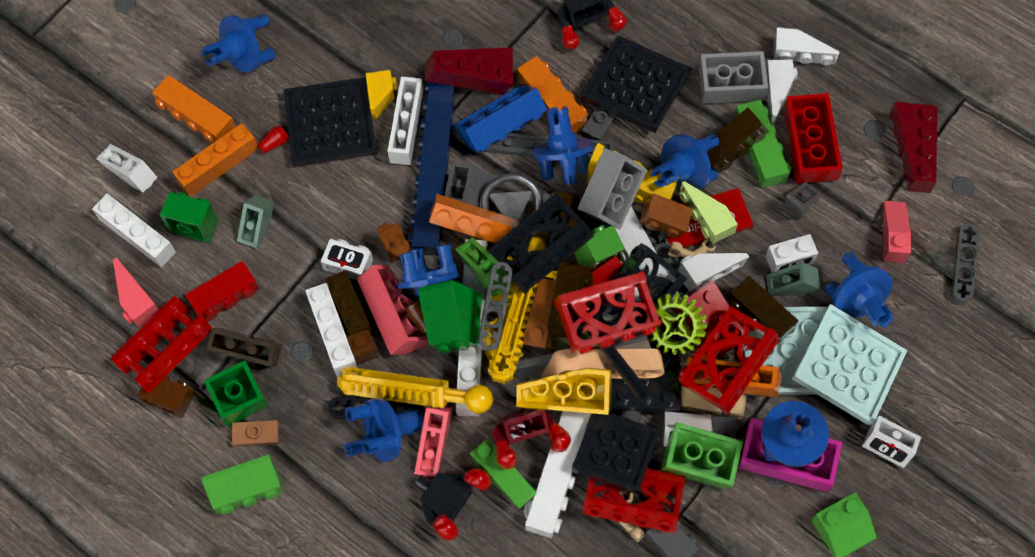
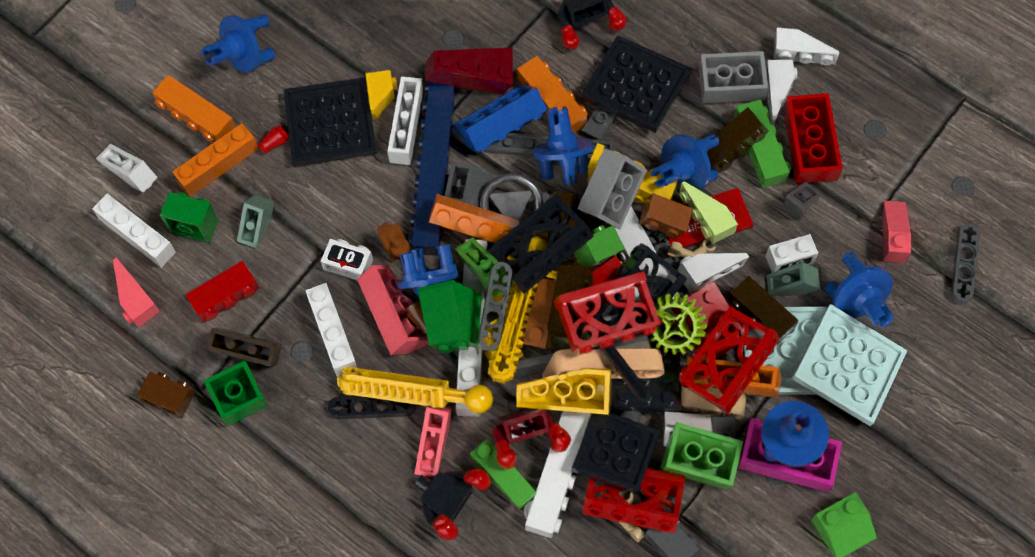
(150, 334): red fence -> none
(243, 485): bright green slope -> none
(255, 433): nougat plate -> none
(348, 303): dark brown brick -> none
(362, 347): reddish brown brick -> none
(381, 428): blue piece -> none
(891, 441): white brick -> none
(917, 140): dark red wedge -> none

